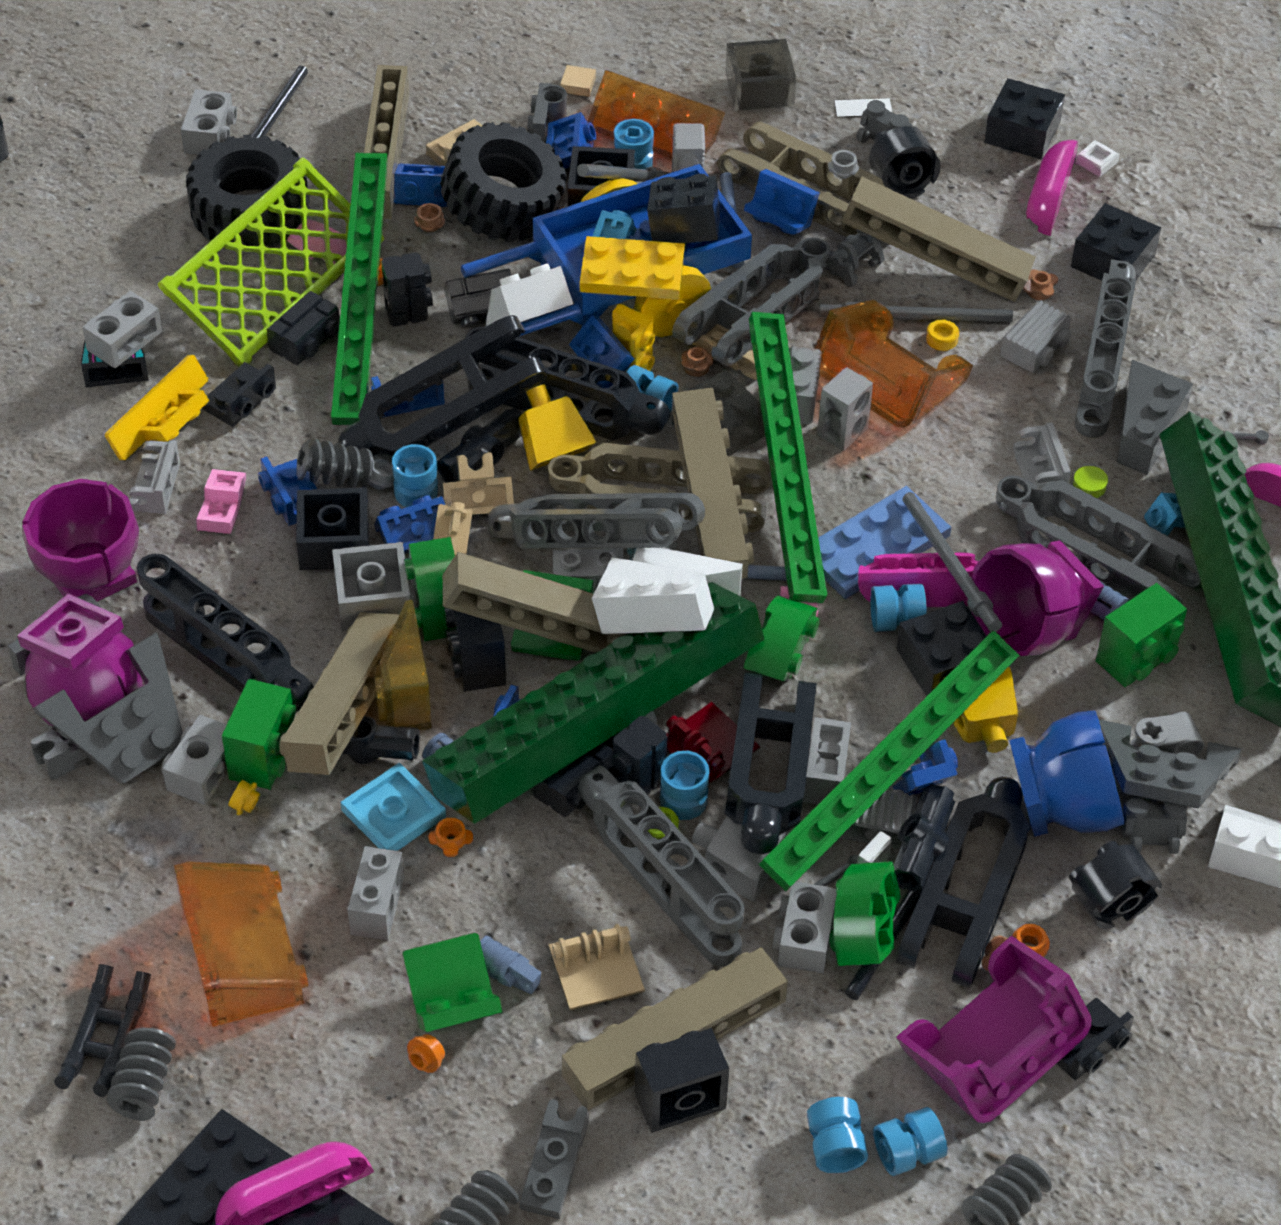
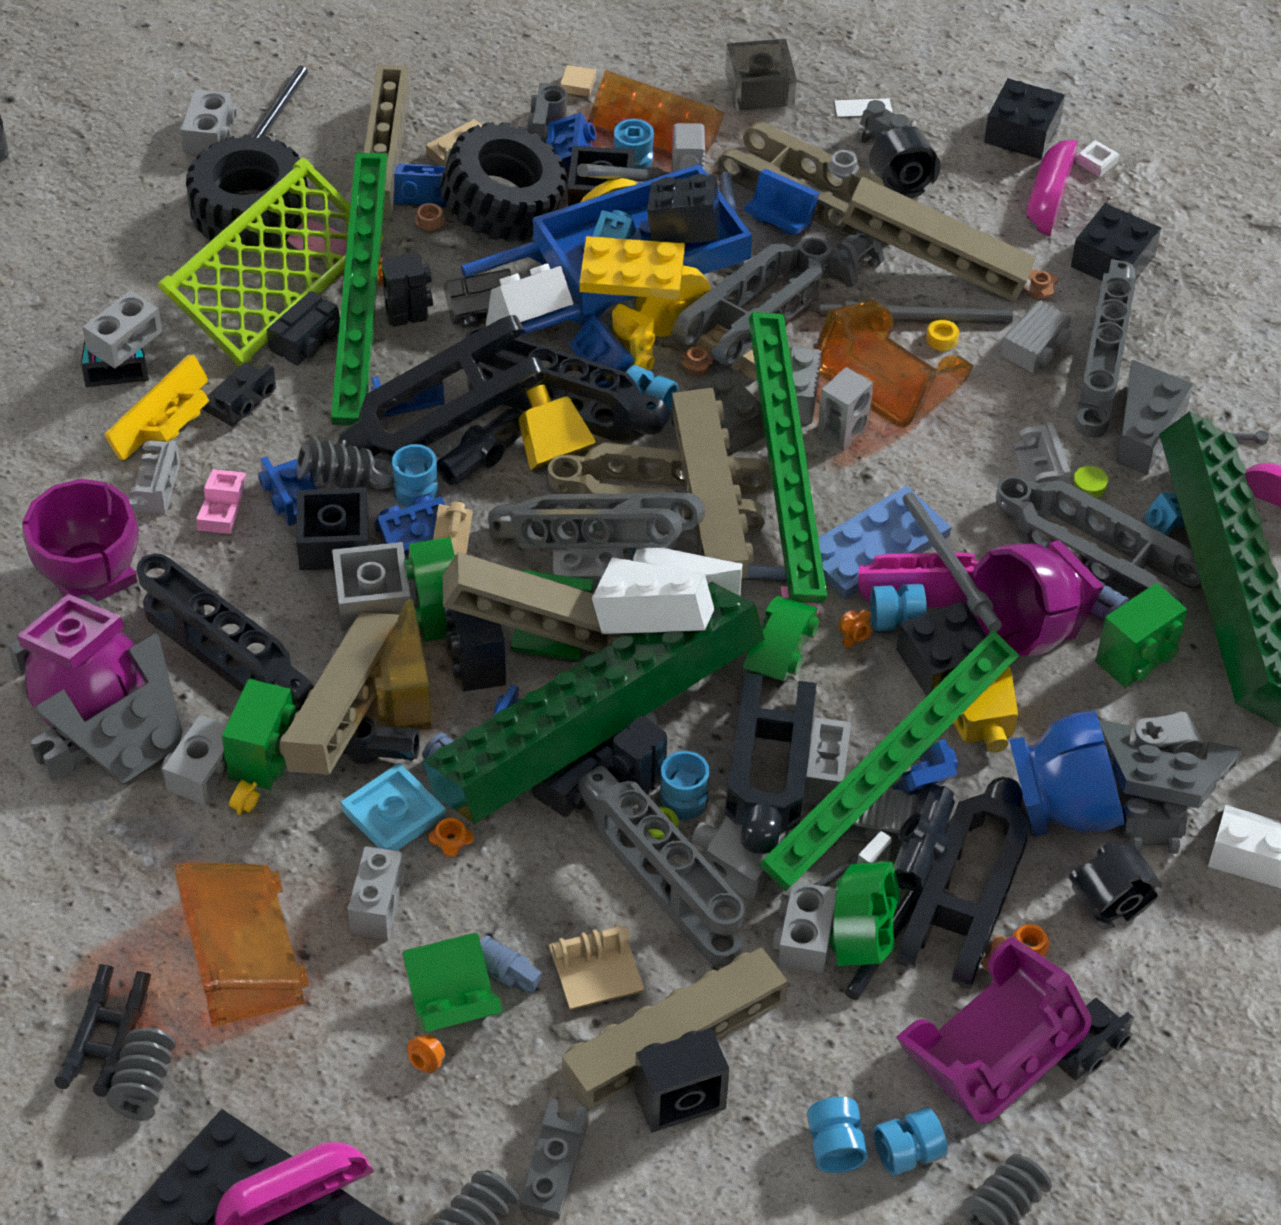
(478, 488): tan plate -> none
(707, 734): dark red hinge -> none
(855, 627): none -> orange plate

